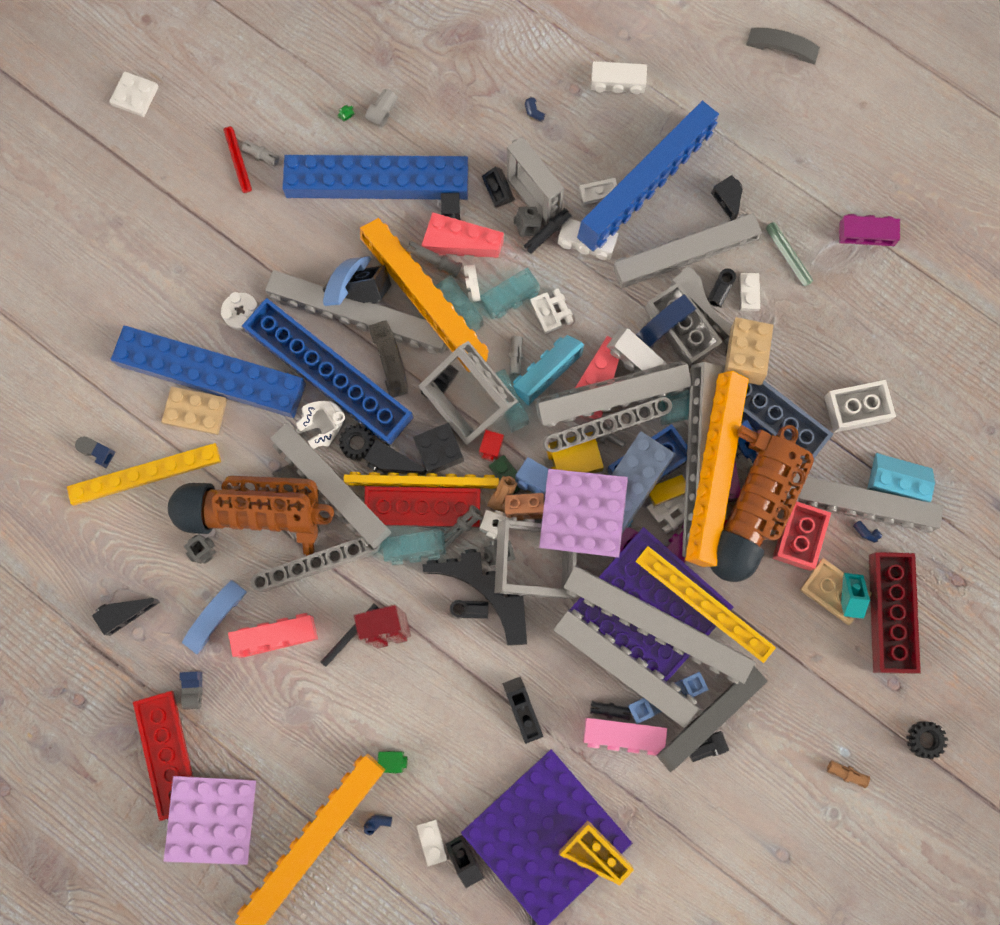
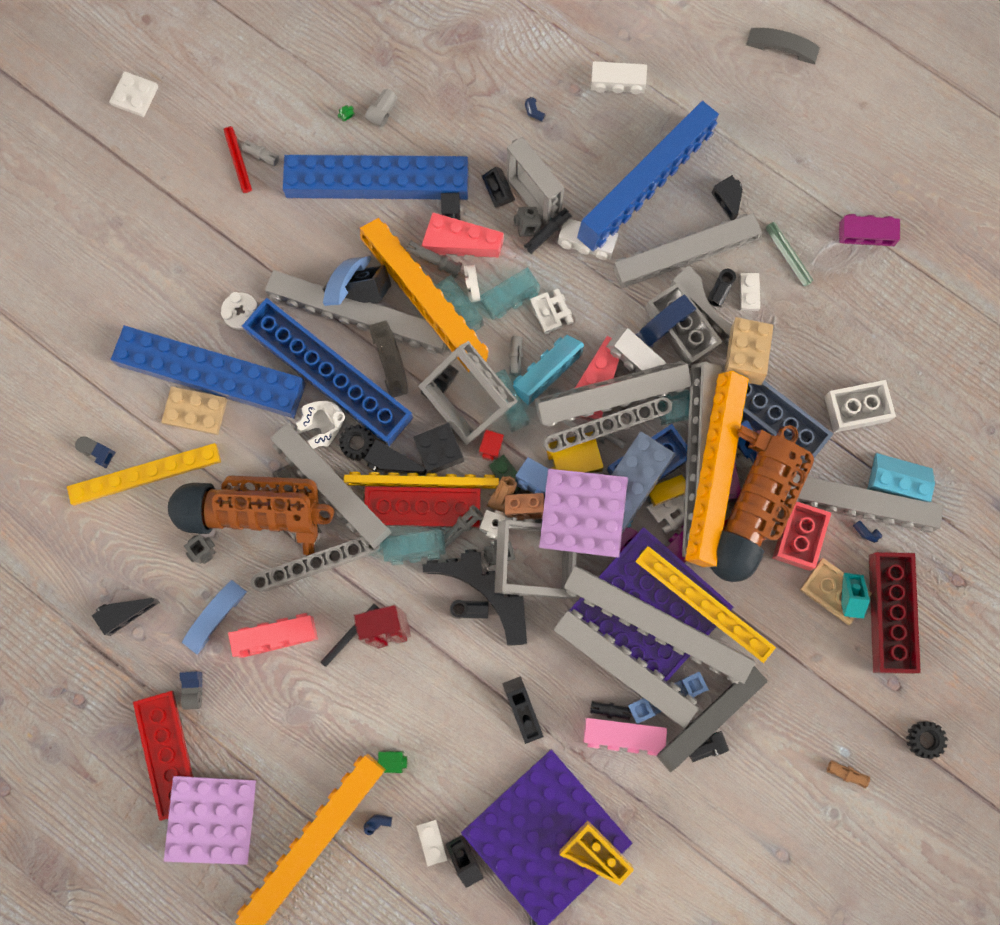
(597, 190): white plate -> none

